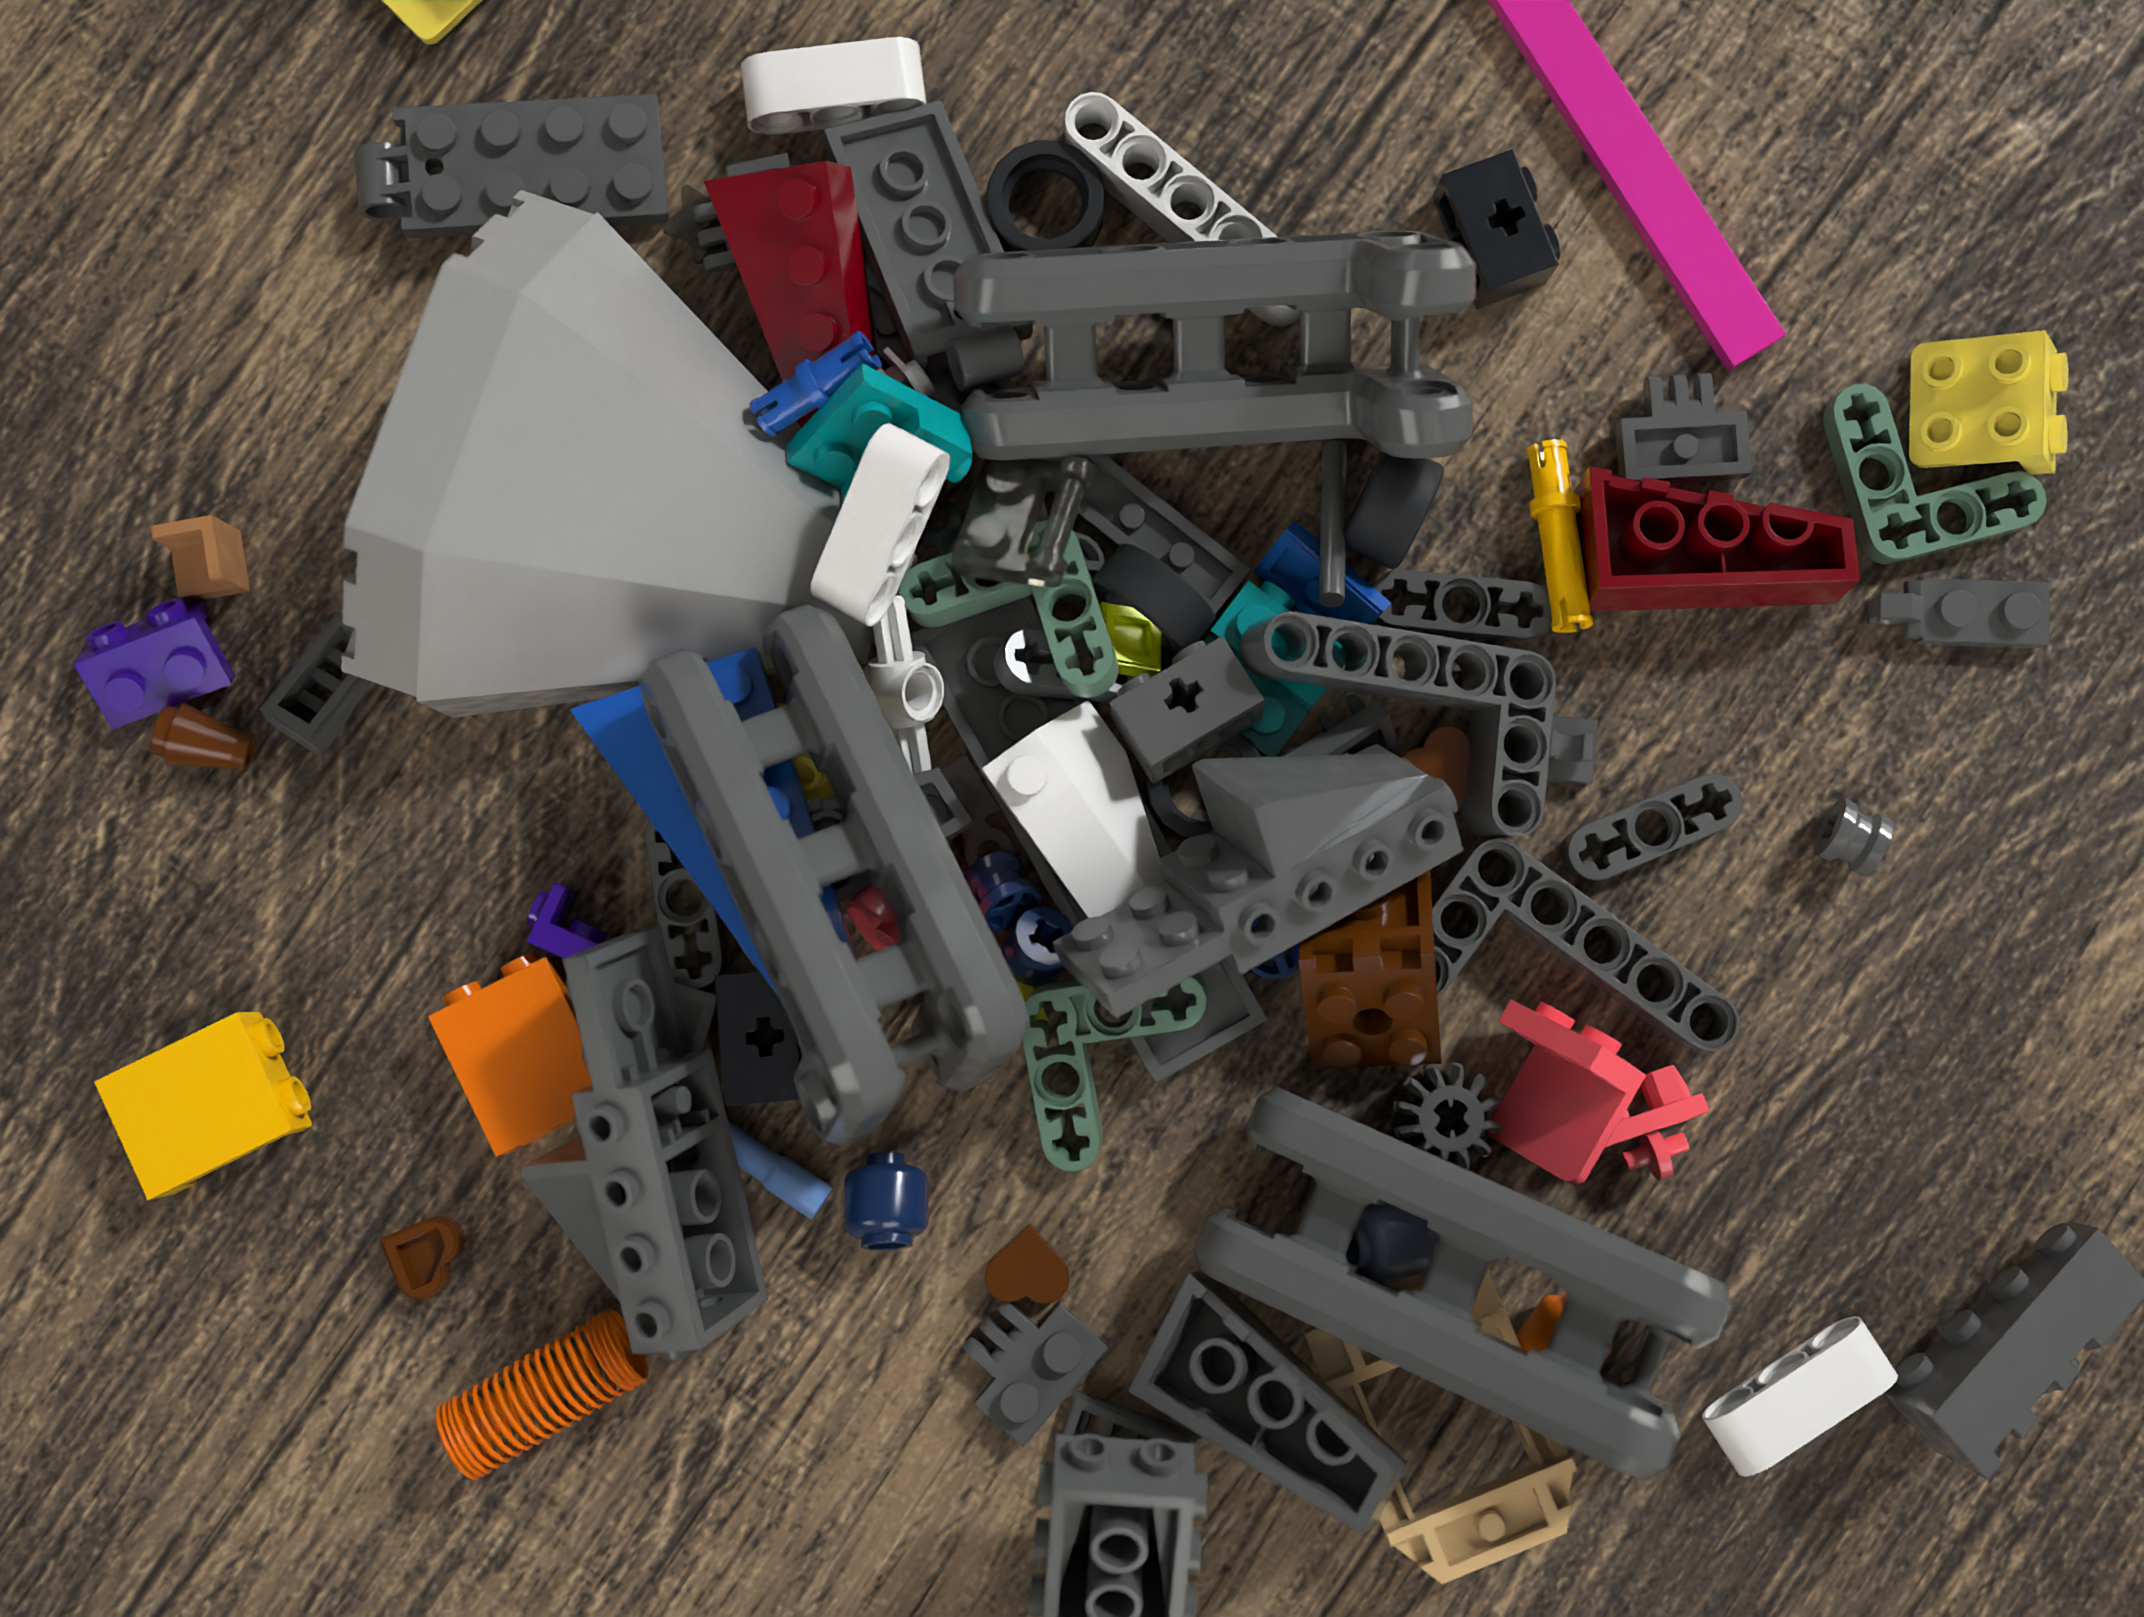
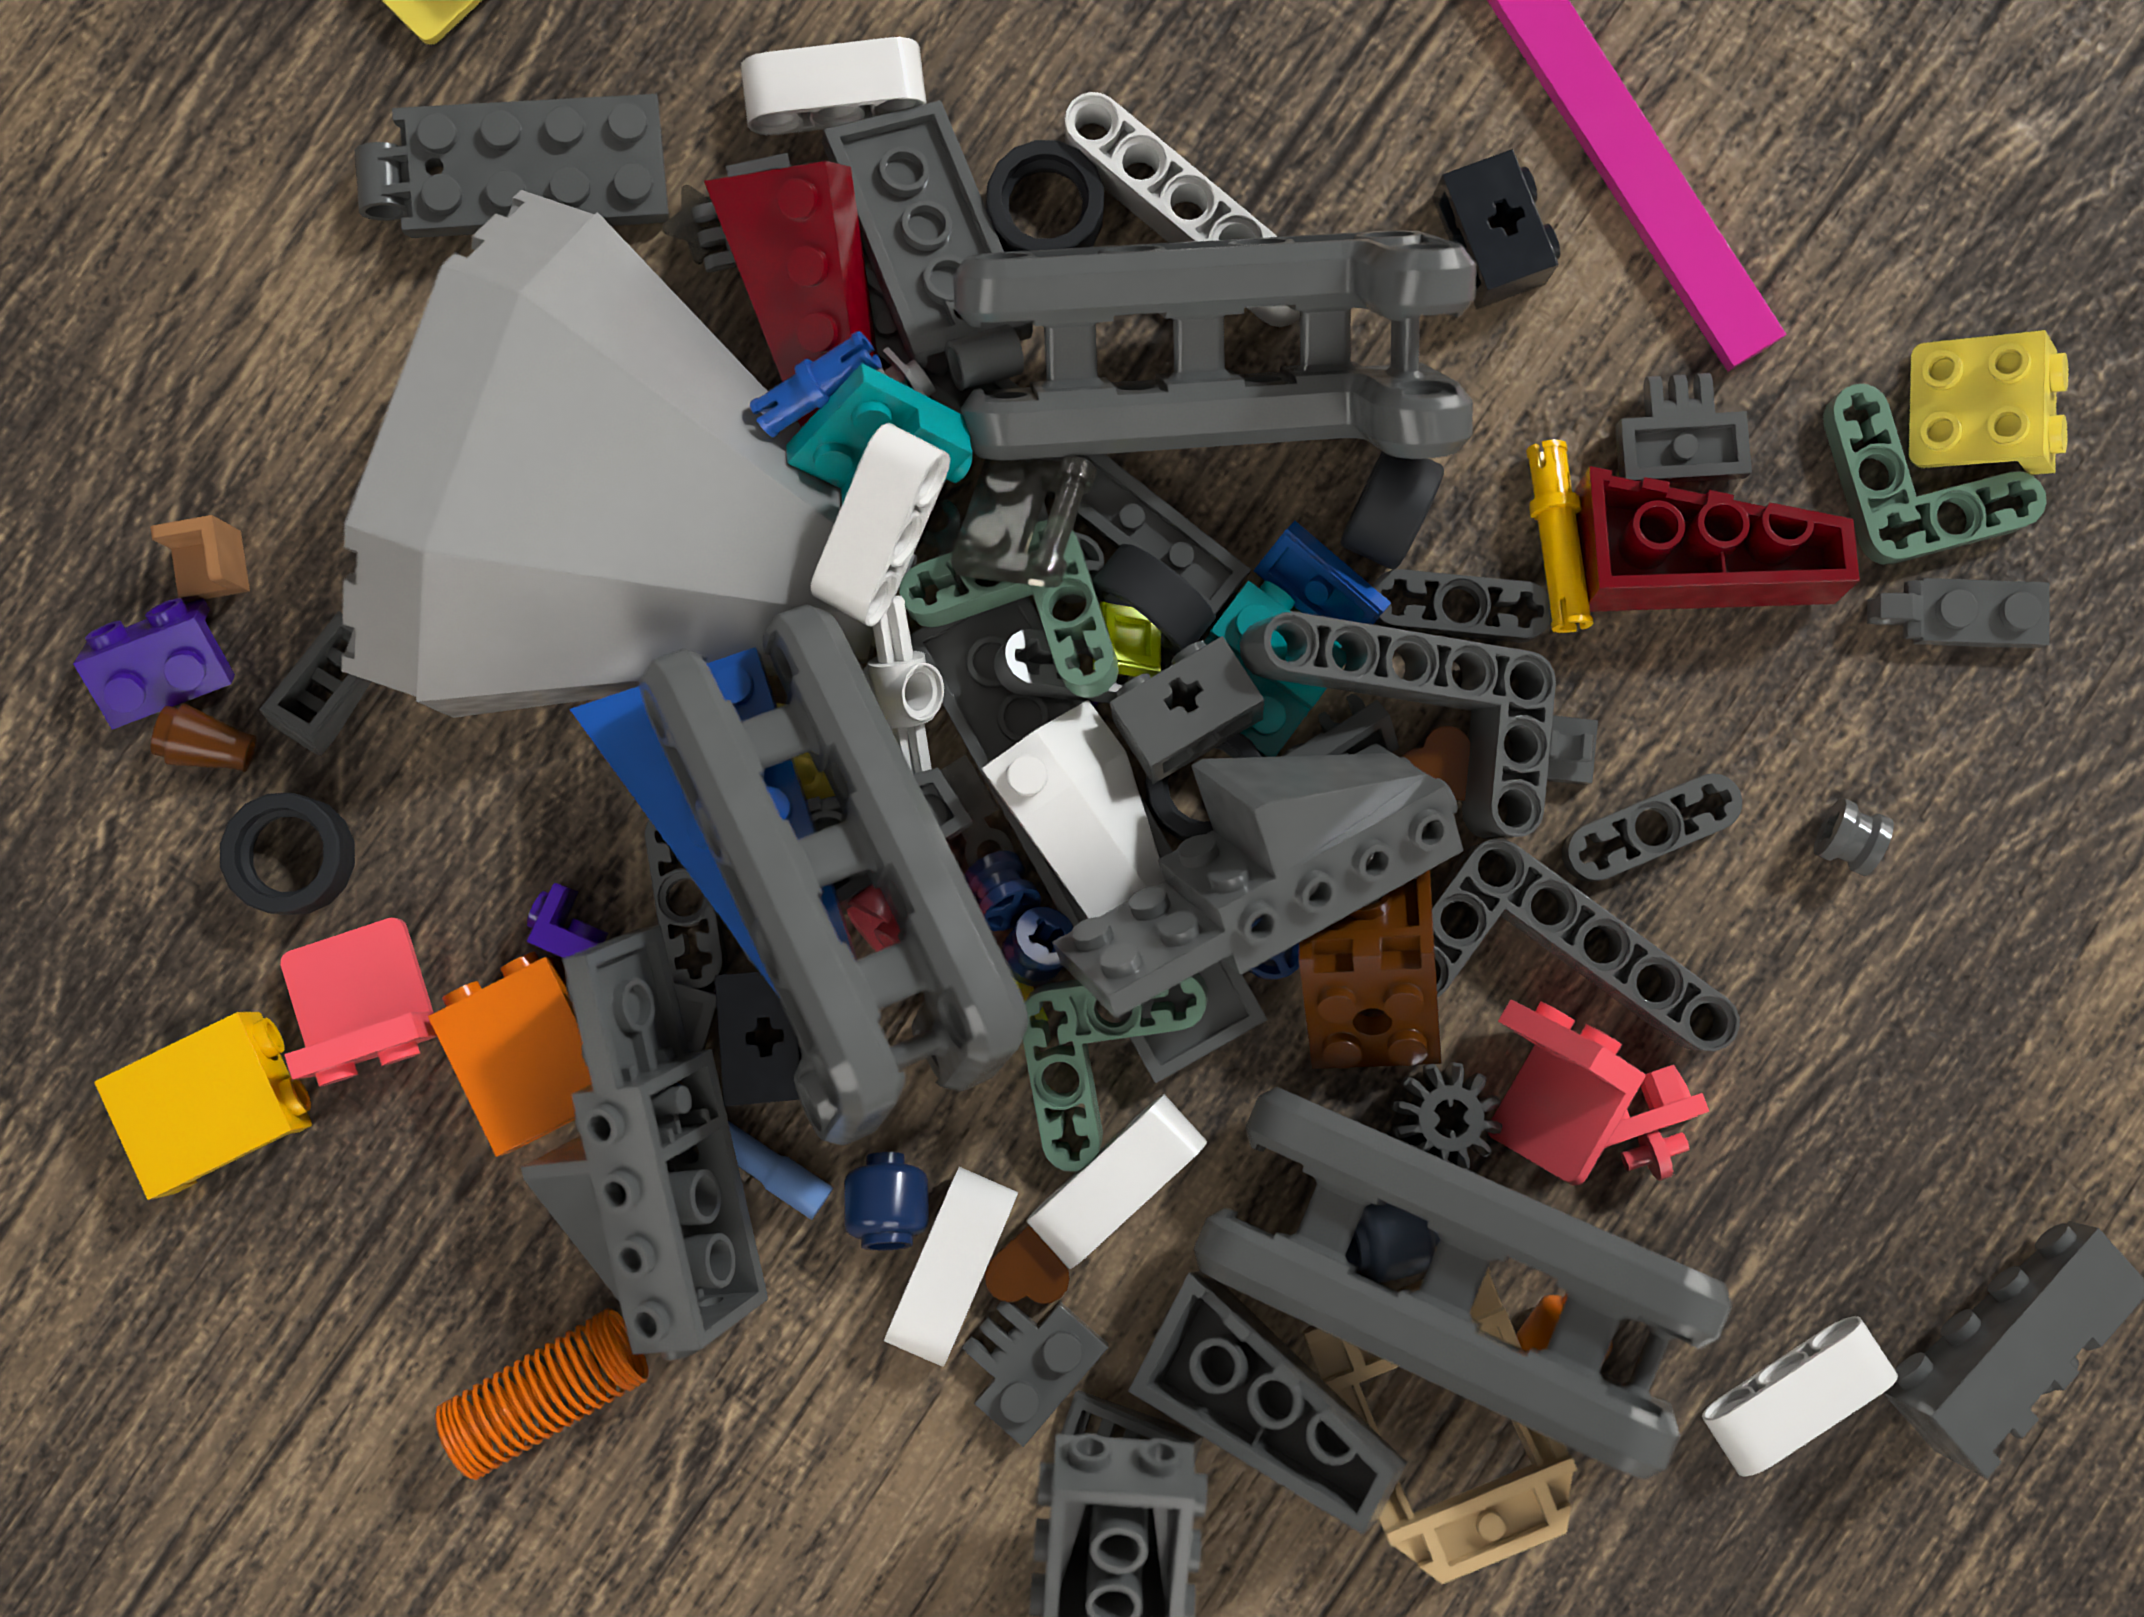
(241, 837): none -> black tyre
(356, 1001): none -> coral bracket
(423, 1255): reddish brown tile -> none
(951, 1266): none -> white beam
(1117, 1181): none -> white beam
(1333, 524): dark grey bar -> none

